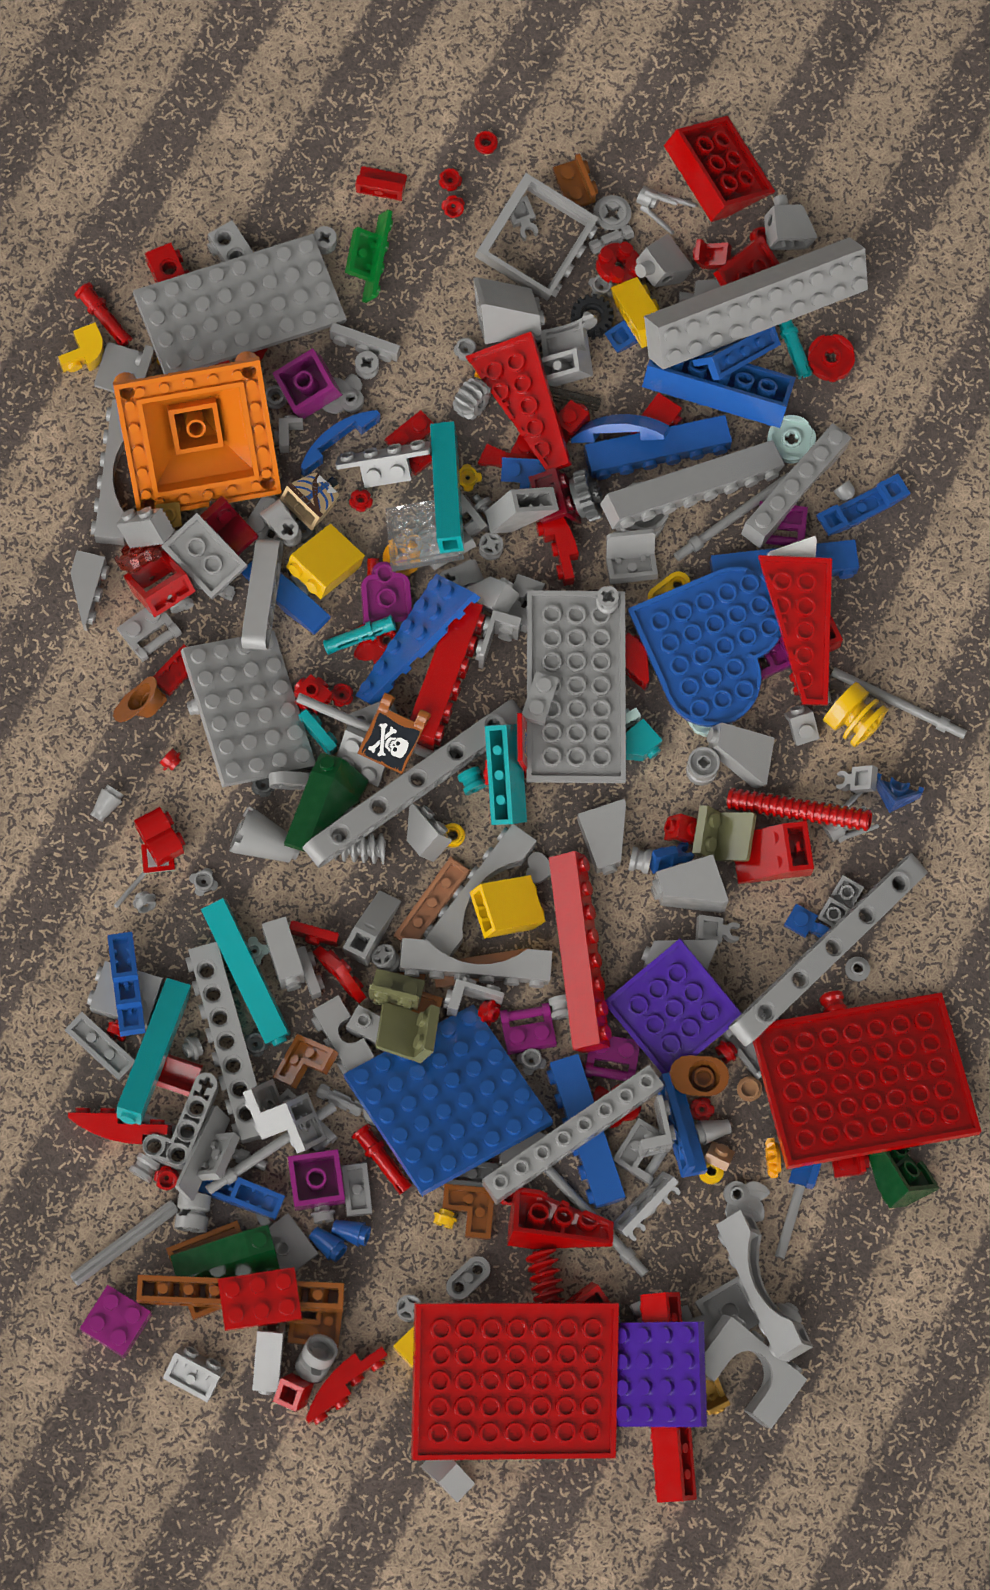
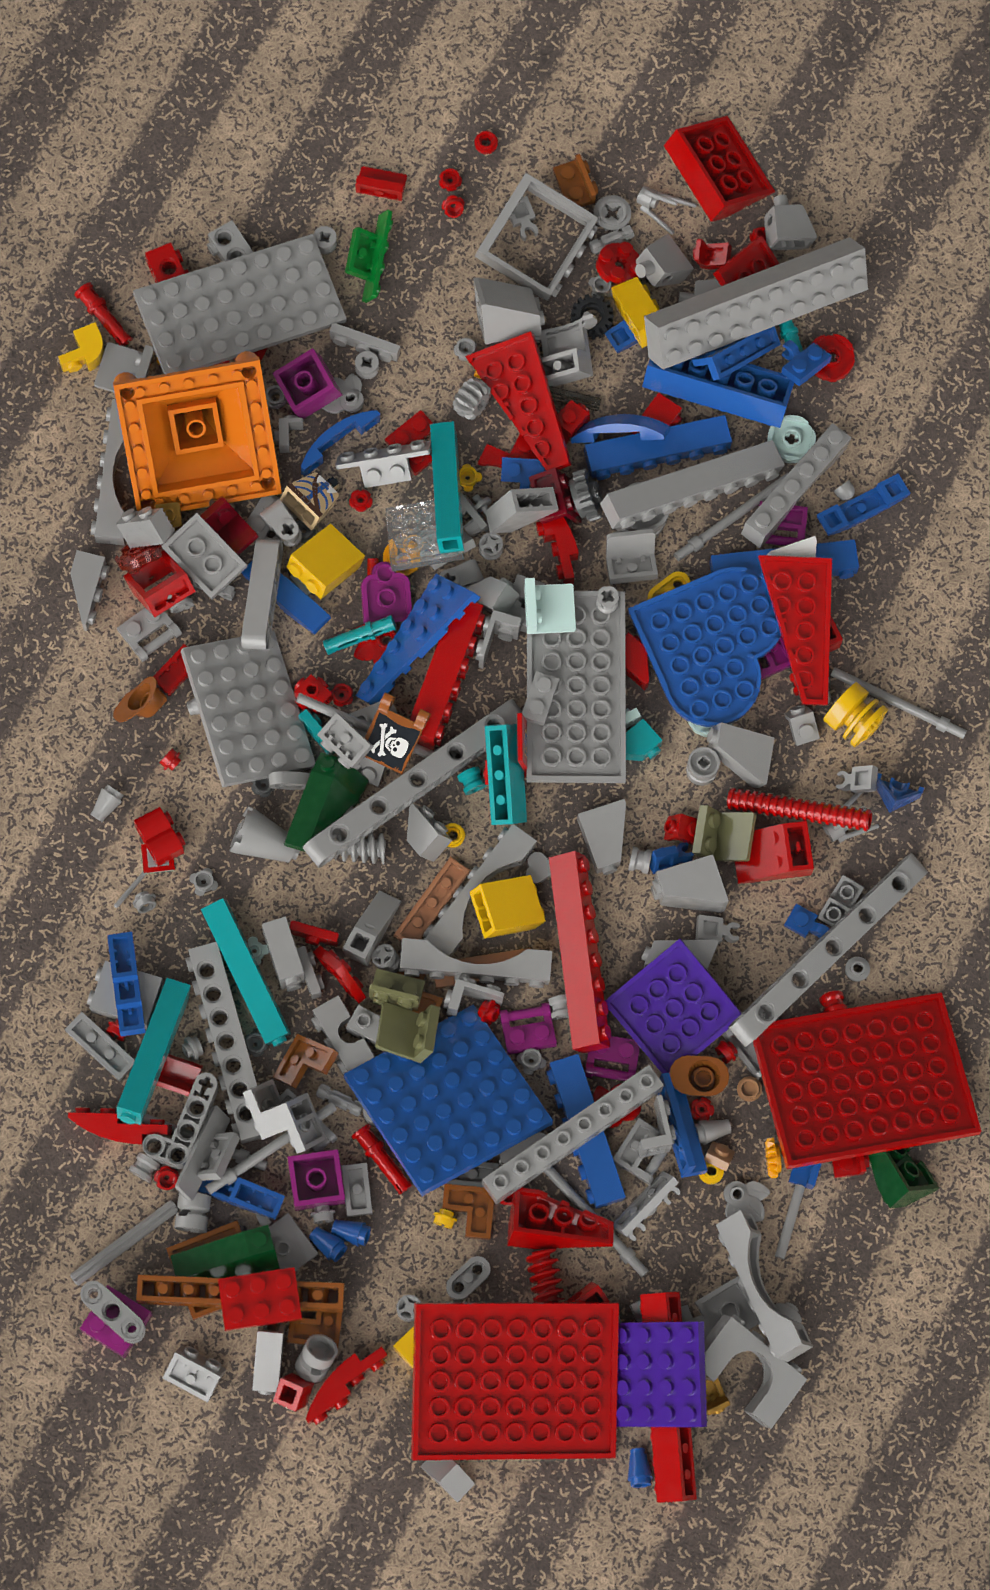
(107, 1299): none -> light grey piece
(344, 740): none -> light grey bracket
(549, 607): none -> light aqua bracket
(639, 1469): none -> blue cone
(805, 363): none -> blue plate

